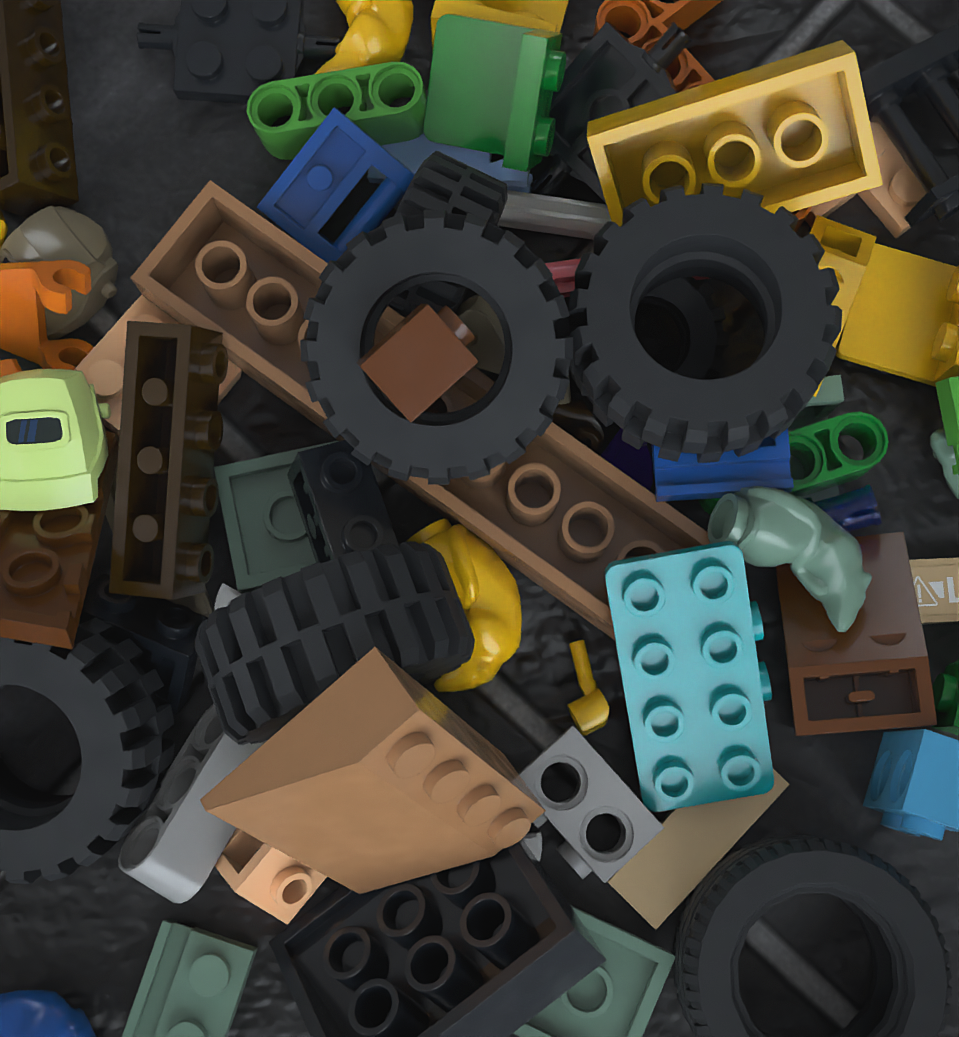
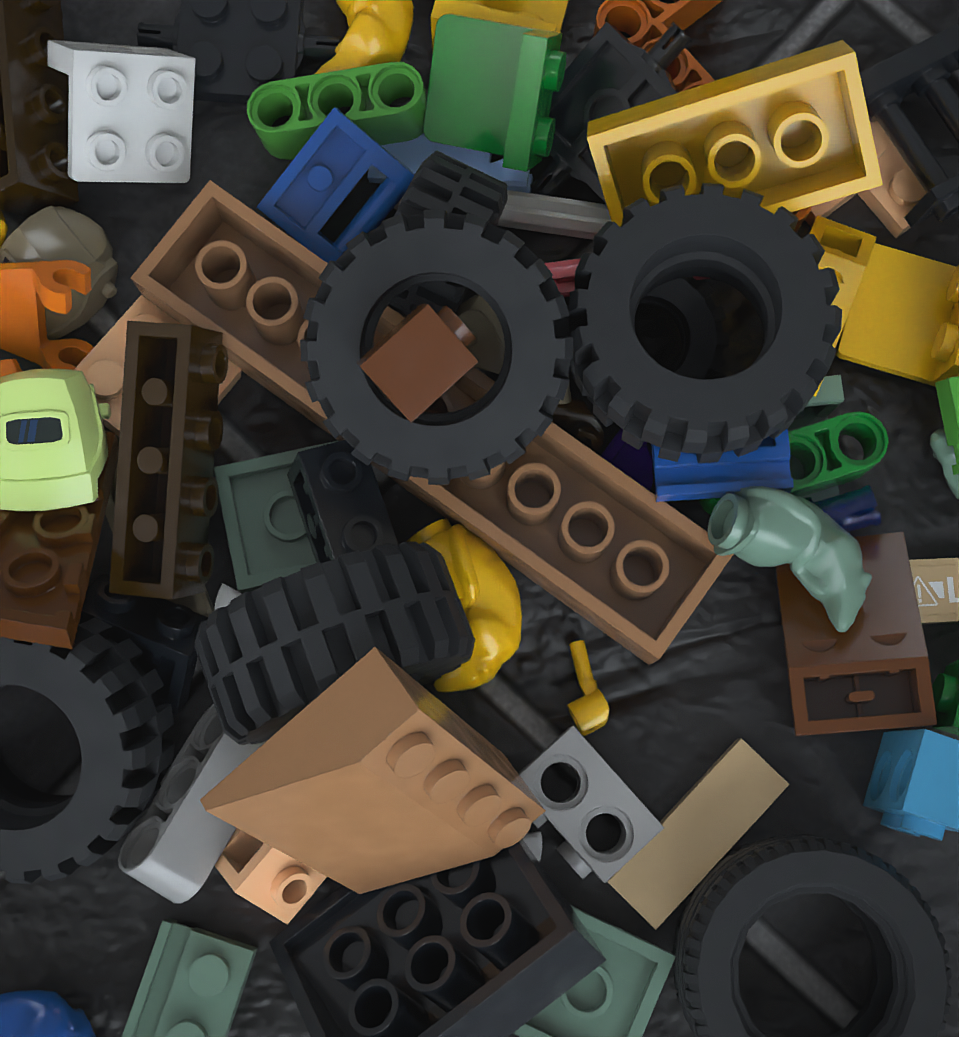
(127, 111): none -> white bracket
(692, 675): teal bracket -> none

